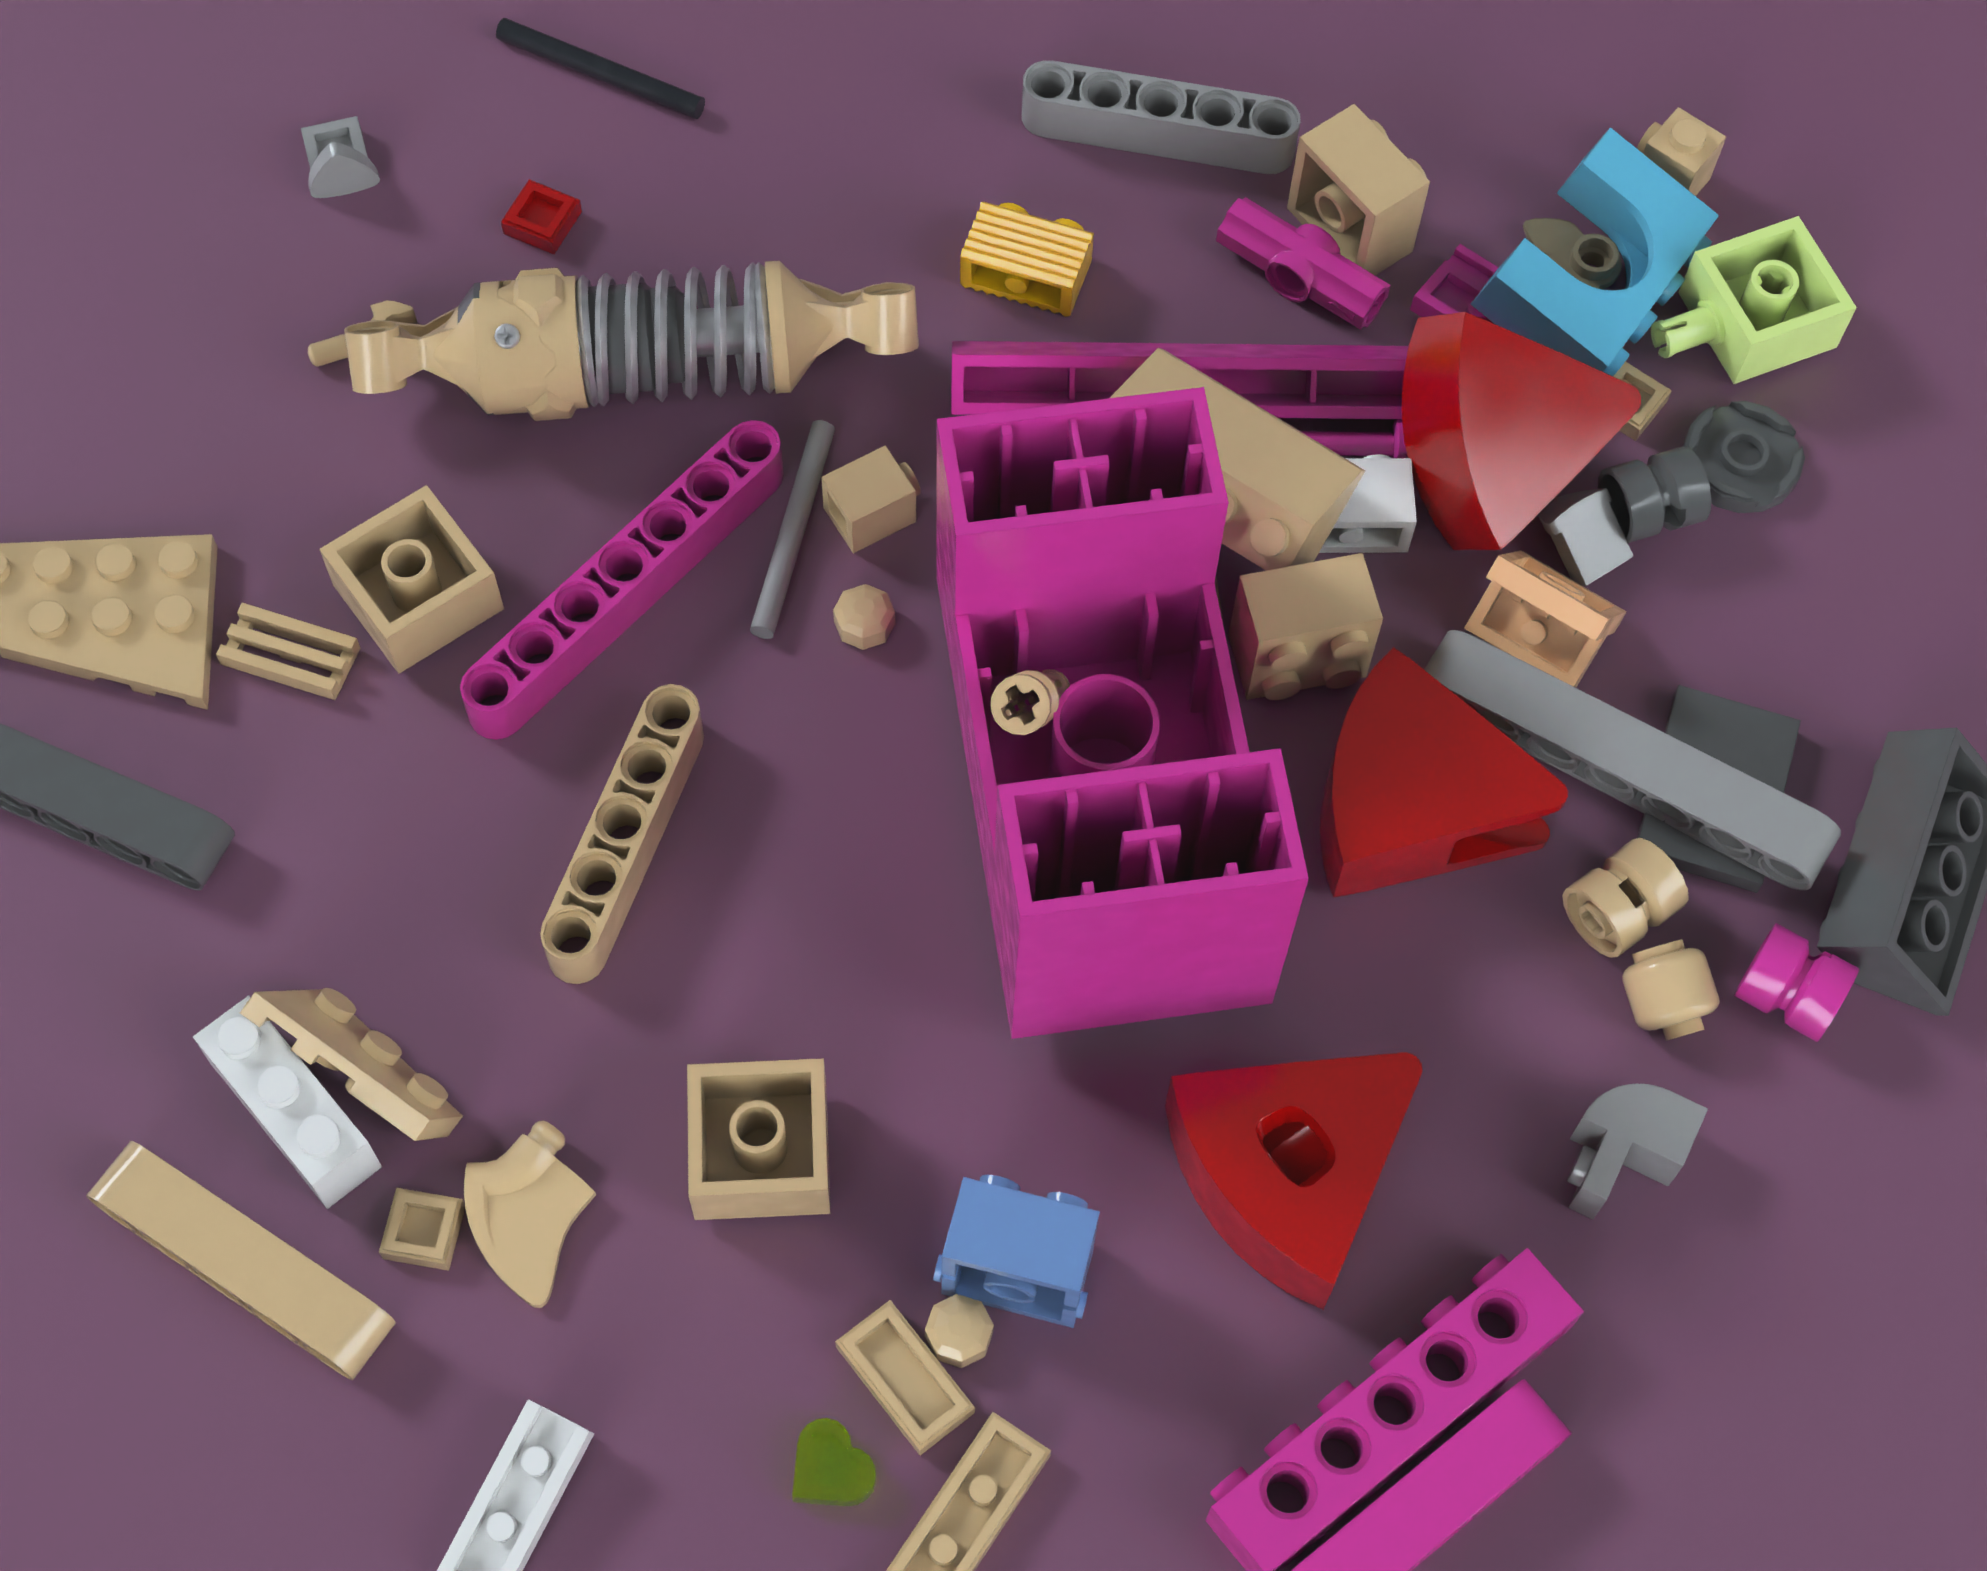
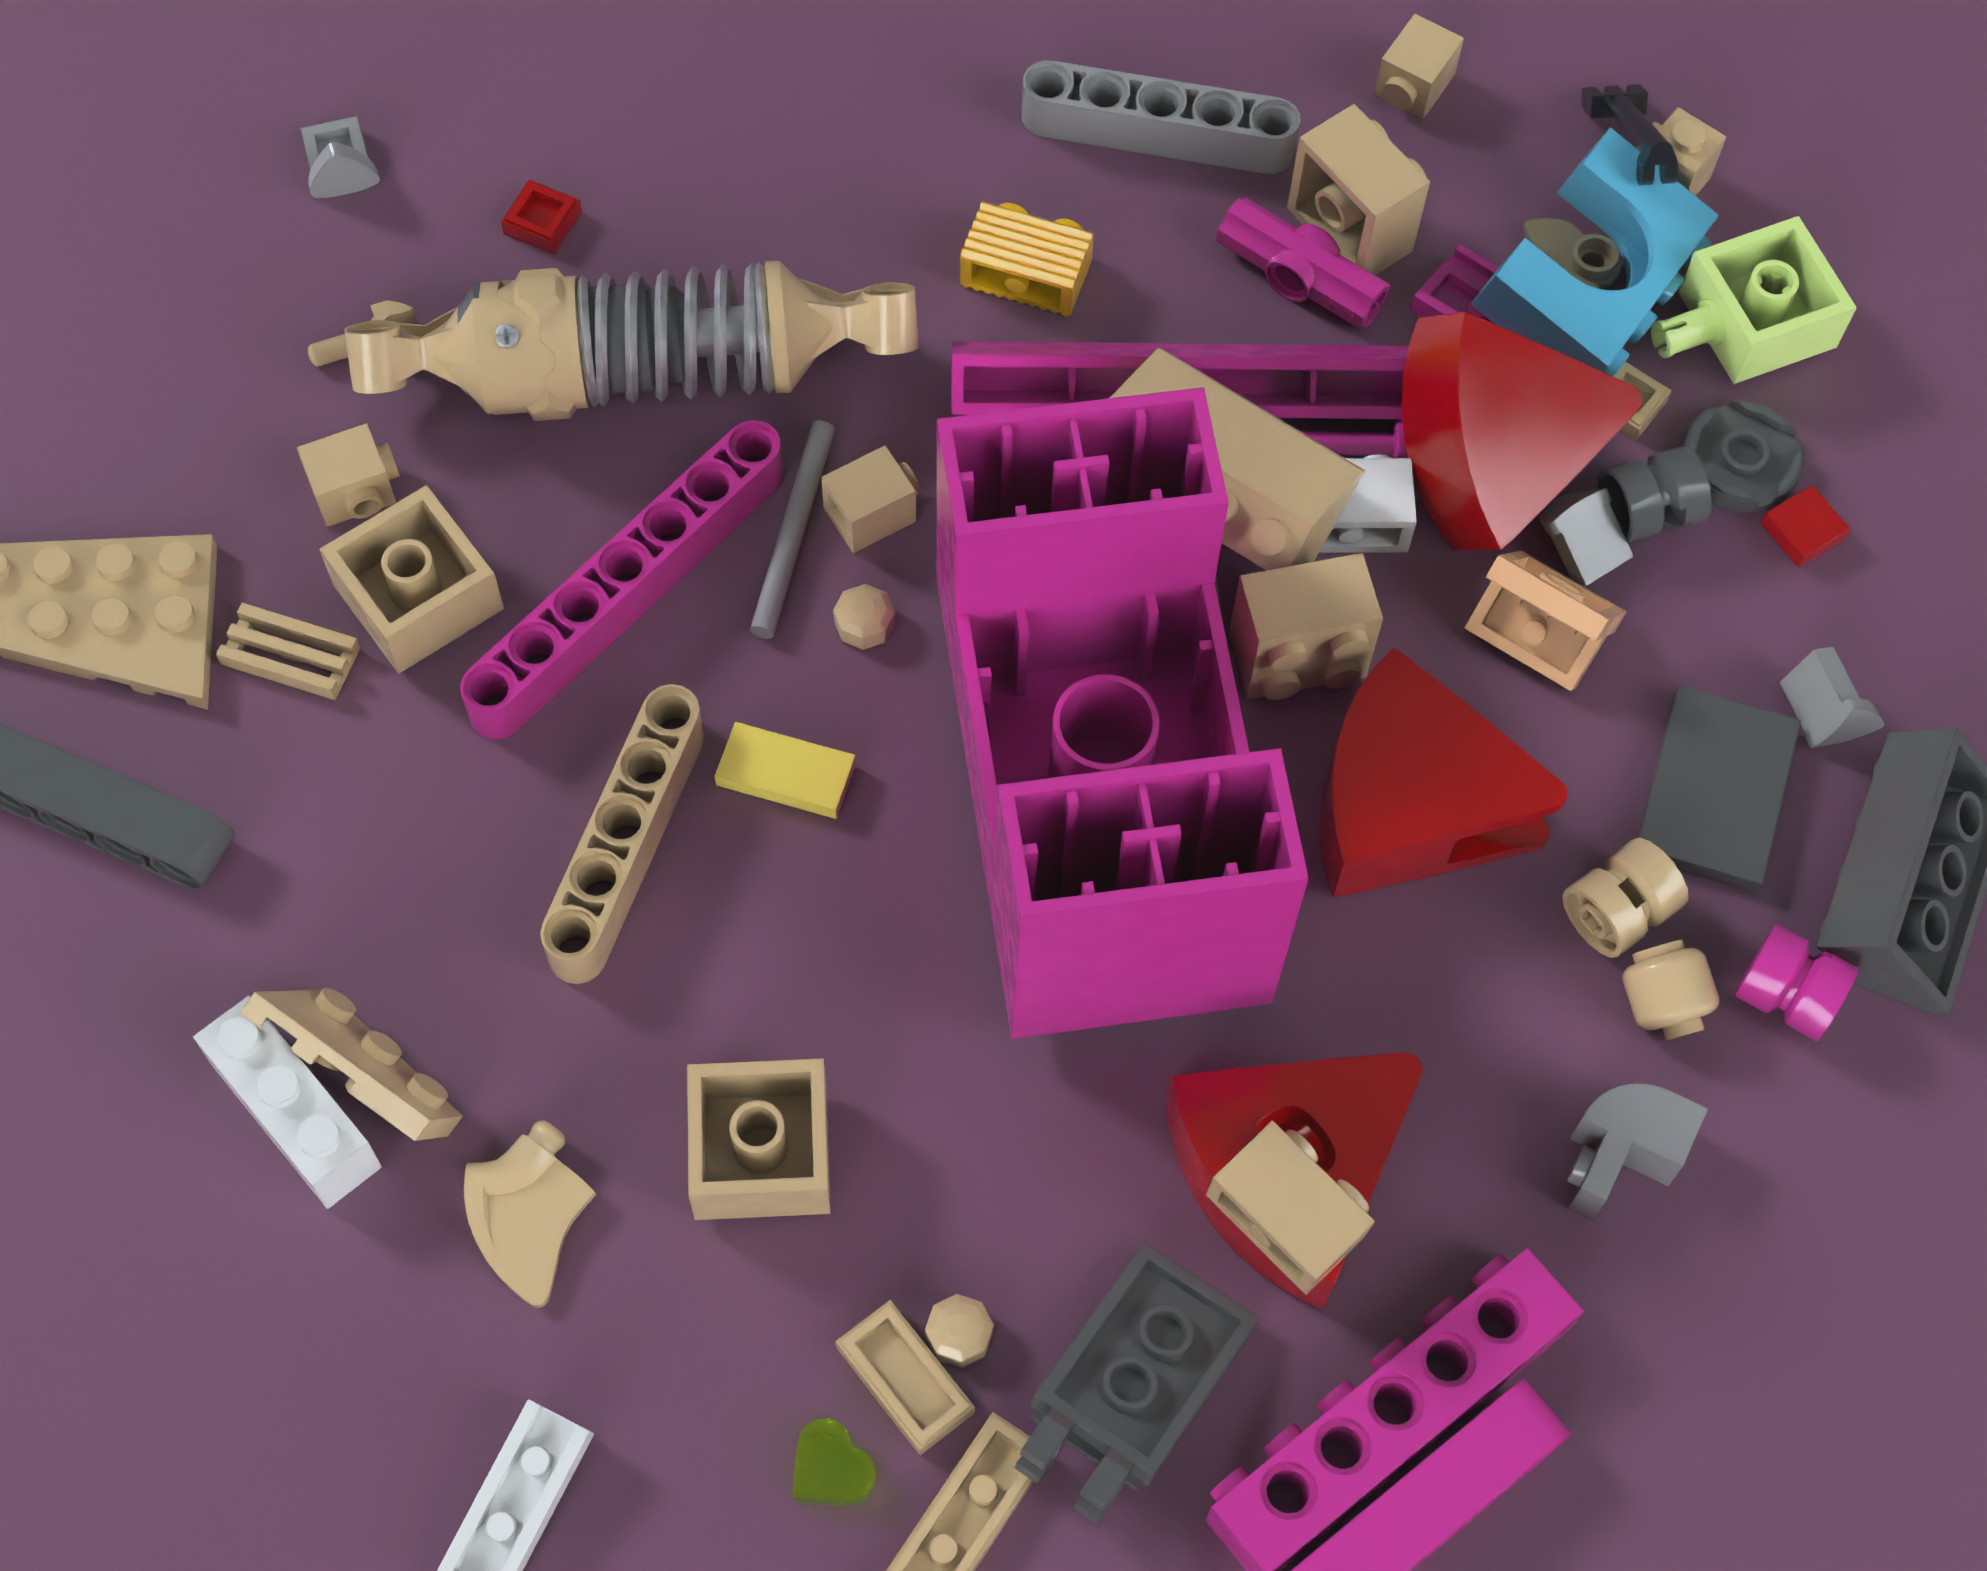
(241, 1260): tan beam -> none
(349, 474): none -> tan brick
(422, 1229): tan tile -> none
(600, 68): black bar -> none
(785, 770): none -> light yellow tile
(1019, 1250): medium blue brick -> none
(1042, 692): tan pin -> none
(1135, 1377): none -> dark grey tile
(1291, 1205): none -> tan brick
(1418, 66): none -> tan brick
(1629, 111): none -> black hinge
(1638, 763): light grey beam -> none
(1805, 526): none -> red tile
(1828, 701): none -> light grey tile

